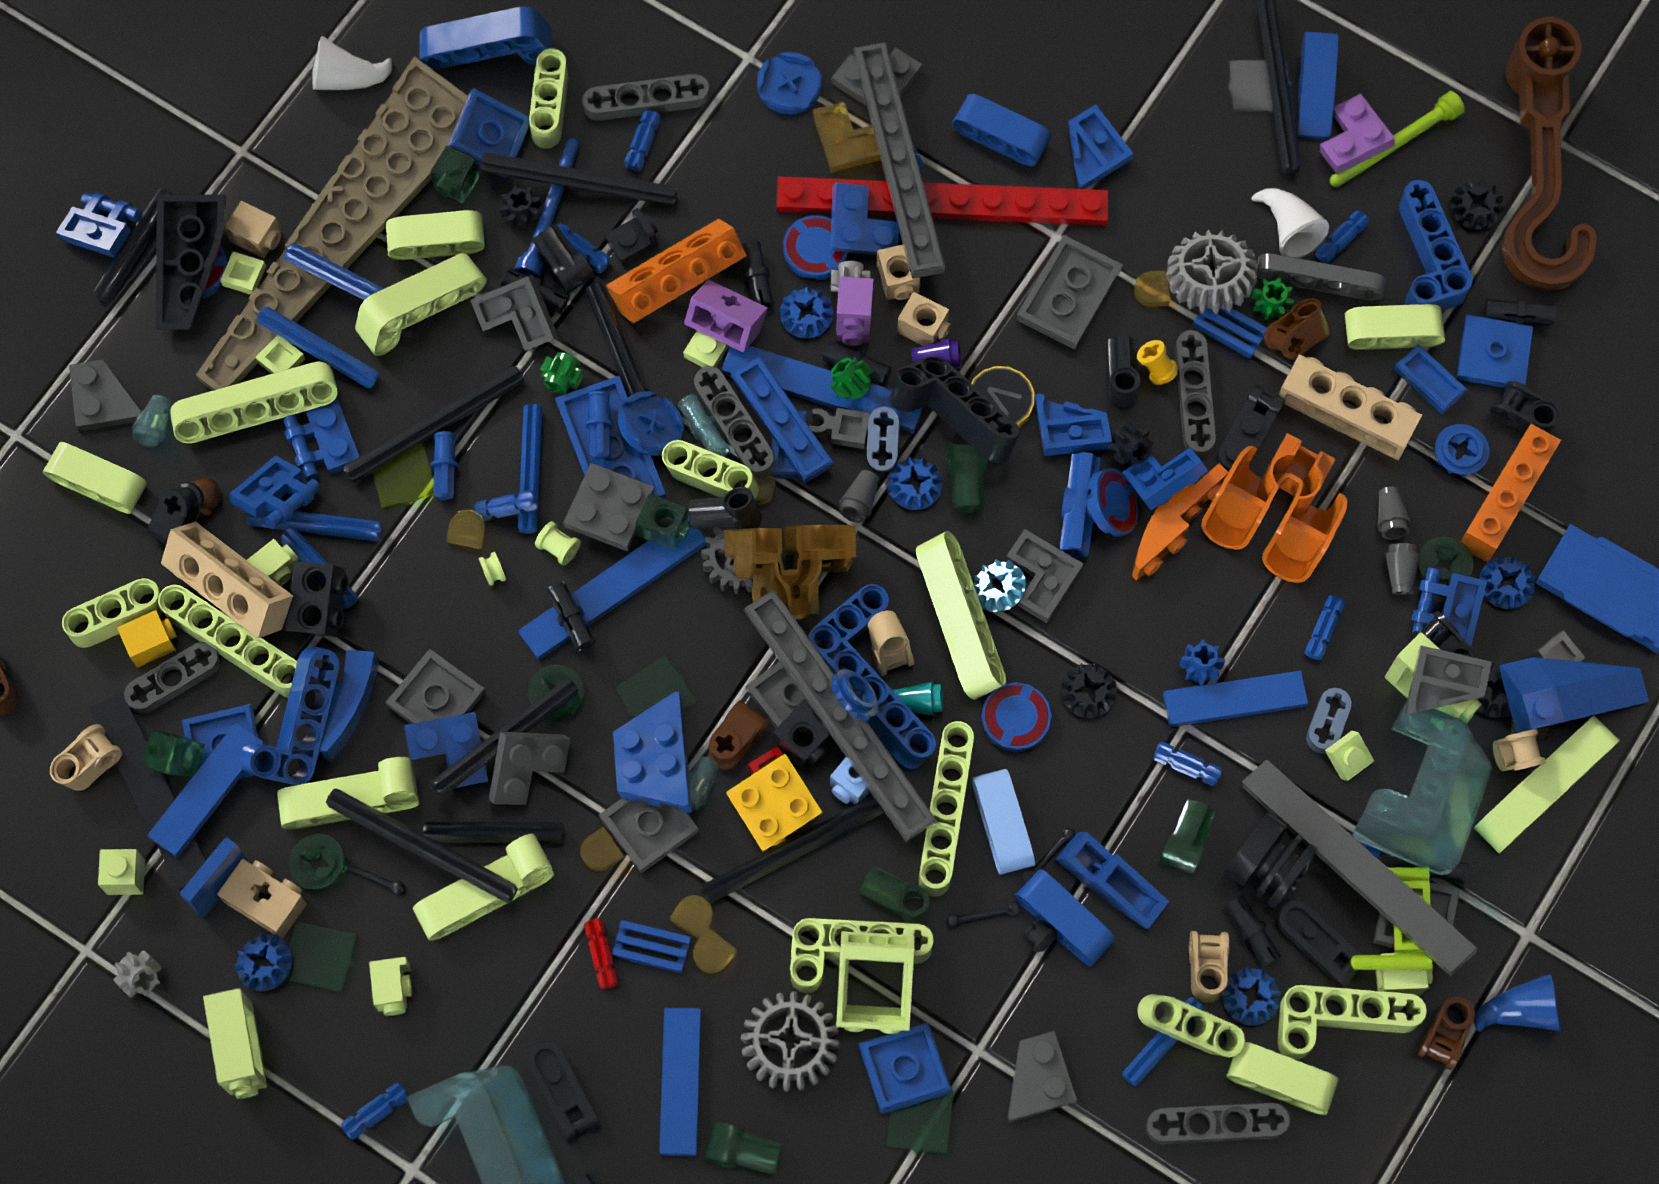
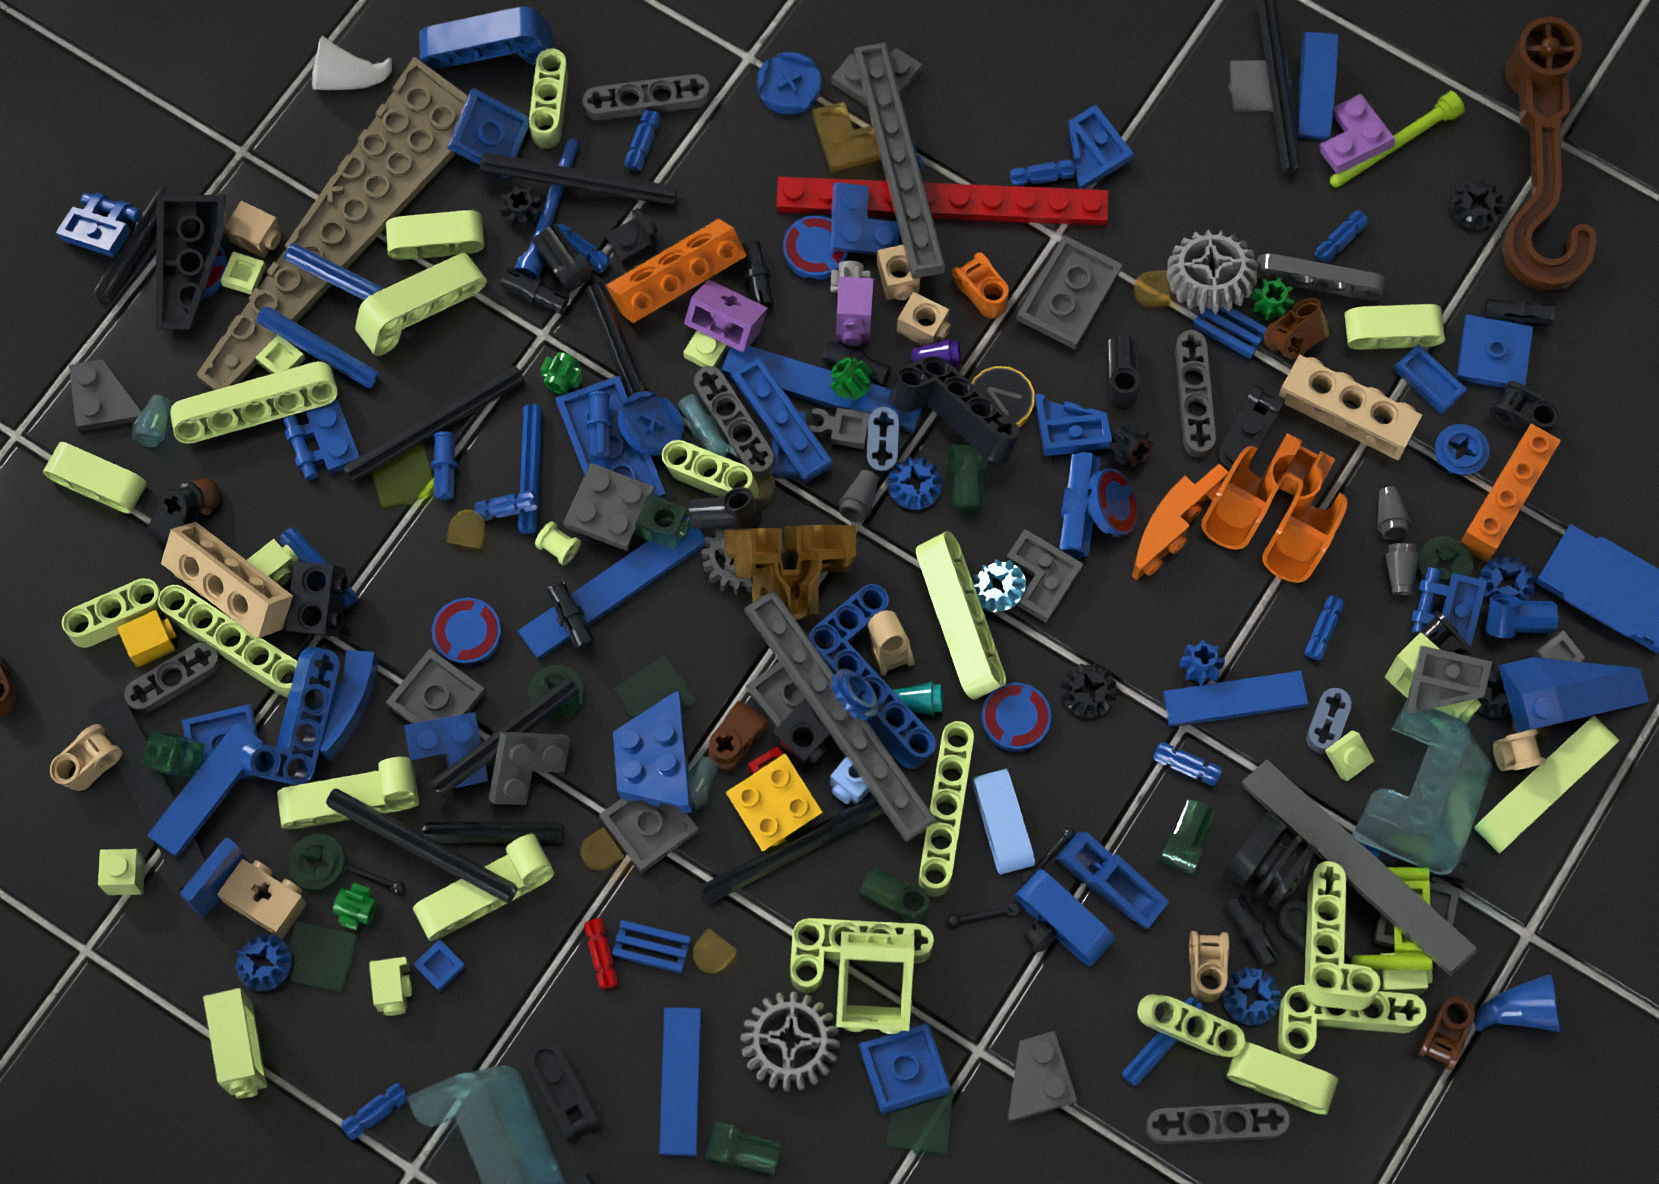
(137, 973): light grey gear -> none
(267, 485): blue plate -> none
(326, 525): blue axle -> none
(355, 906): none -> green gear
(439, 965): none -> blue plate
(454, 174): clear green brick -> none
(466, 632): none -> blue tile
(492, 569): yellowish green bush -> none
(521, 304): dark grey plate -> none
(693, 915): clear yellow tile -> none
(810, 325): blue gear -> none
(979, 280): none -> orange piece
(1001, 130): blue beam -> none
(1042, 173): none -> blue axle
(1154, 357): yellow bush -> none
(1158, 483): blue plate -> none
(1298, 225): white hat -> none
(1332, 935): none -> yellowish green beam
(1429, 244): blue beam -> none
(1511, 615): none -> blue piece

